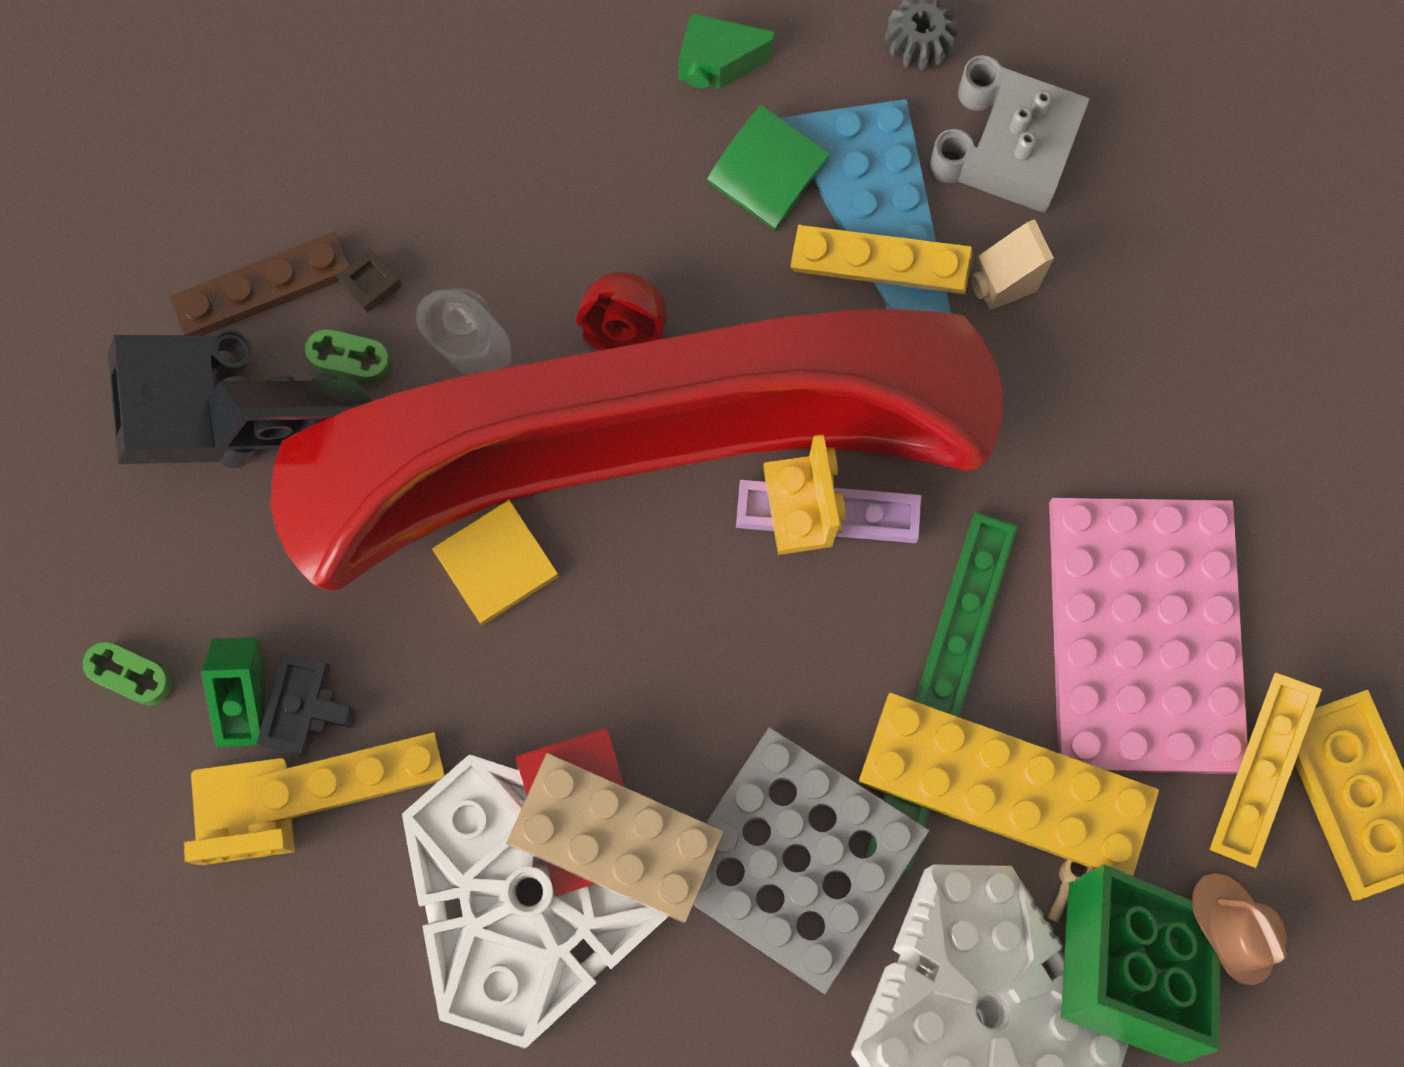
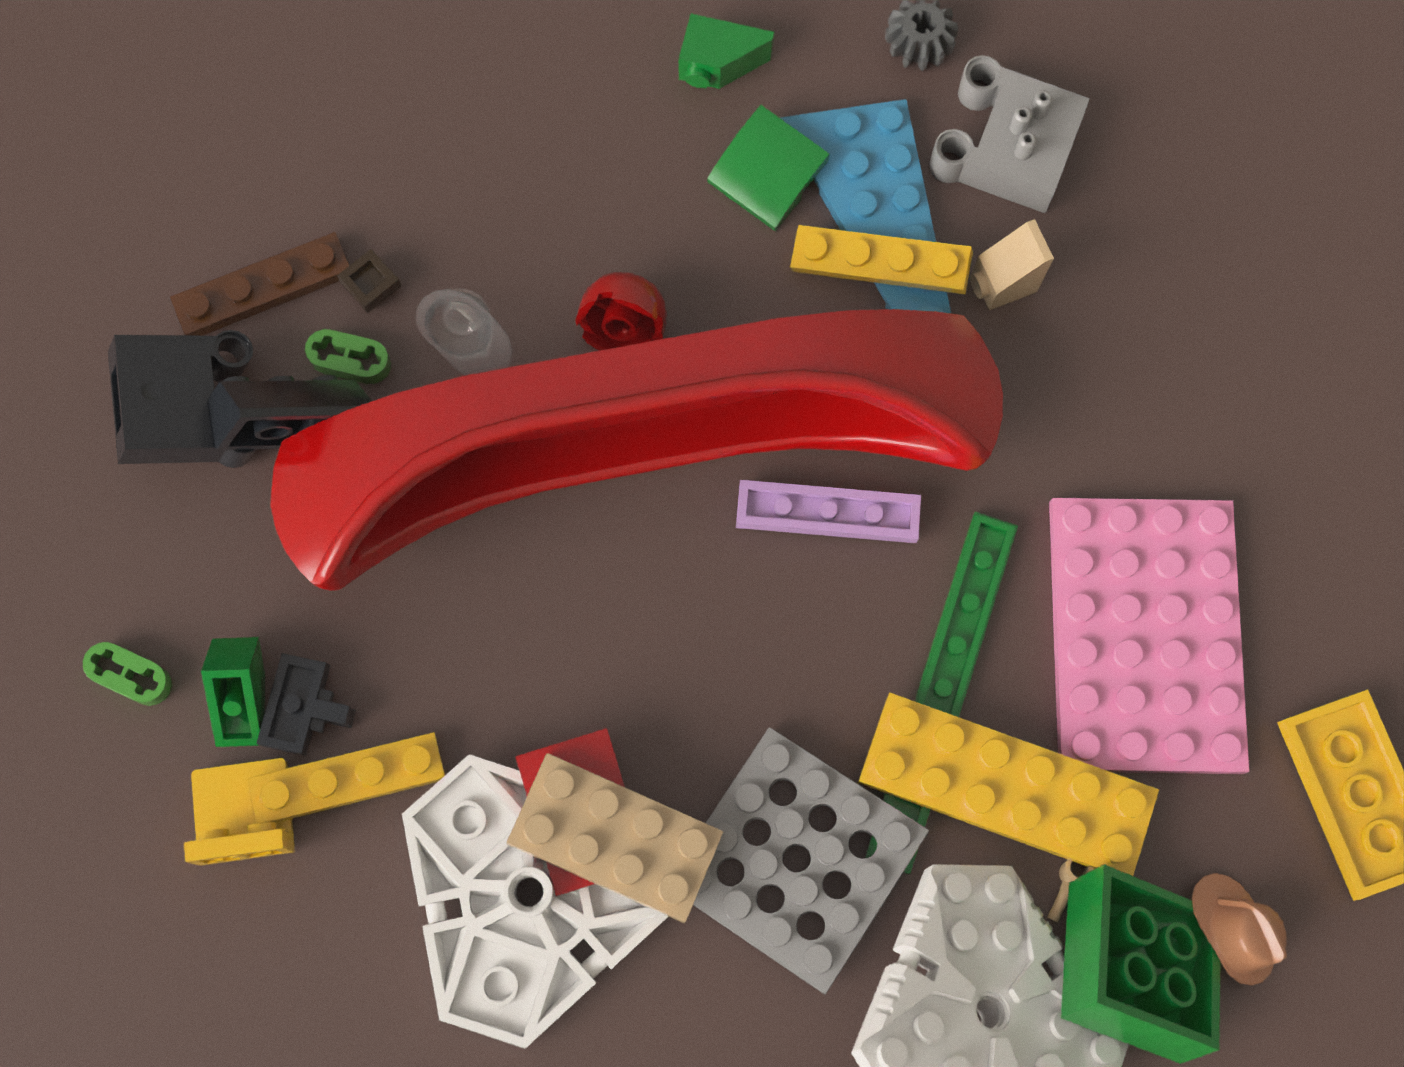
(495, 562): yellow tile -> none
(803, 500): yellow bracket -> none
(1265, 769): yellow plate -> none

